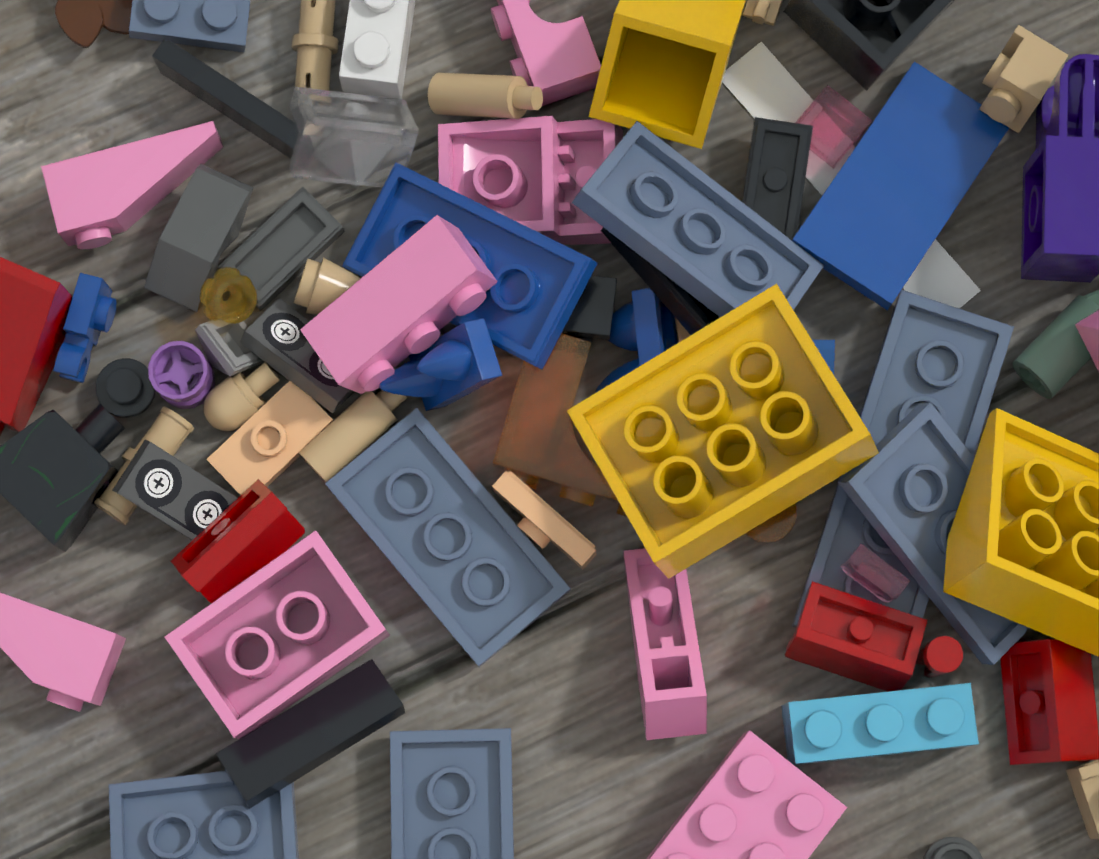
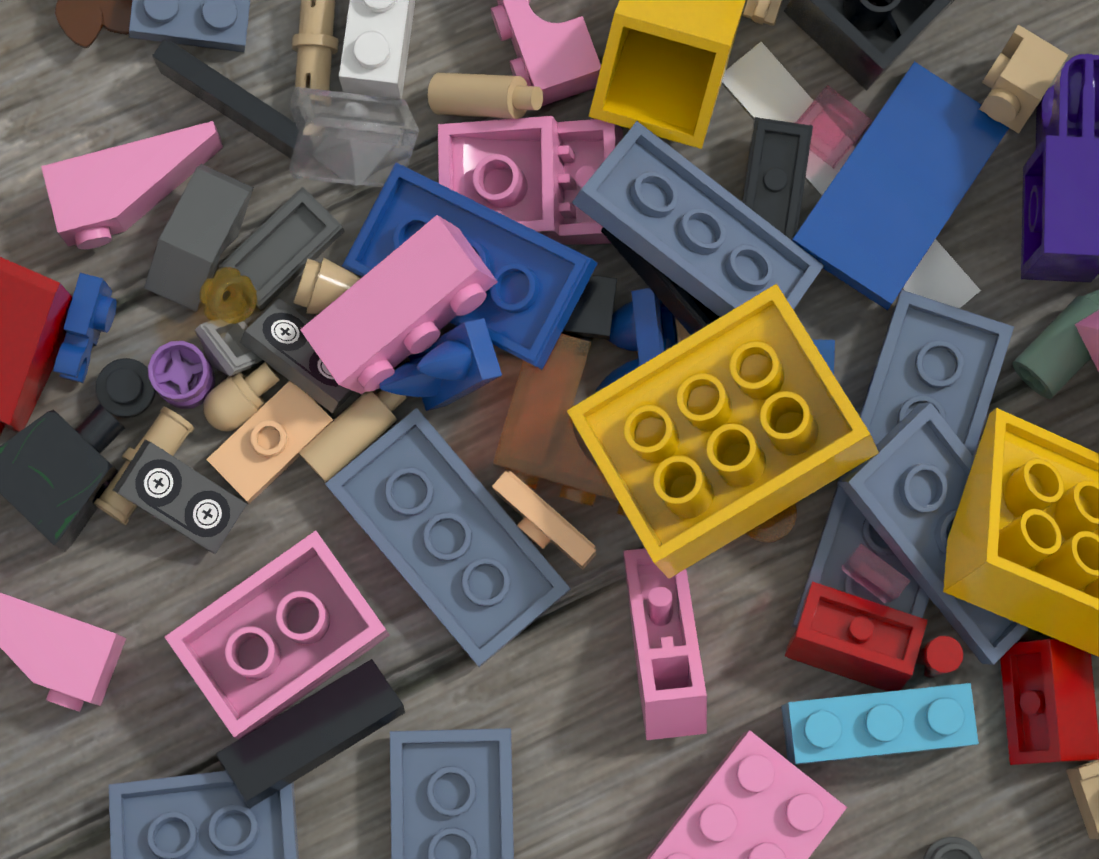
(238, 543): red panel -> none

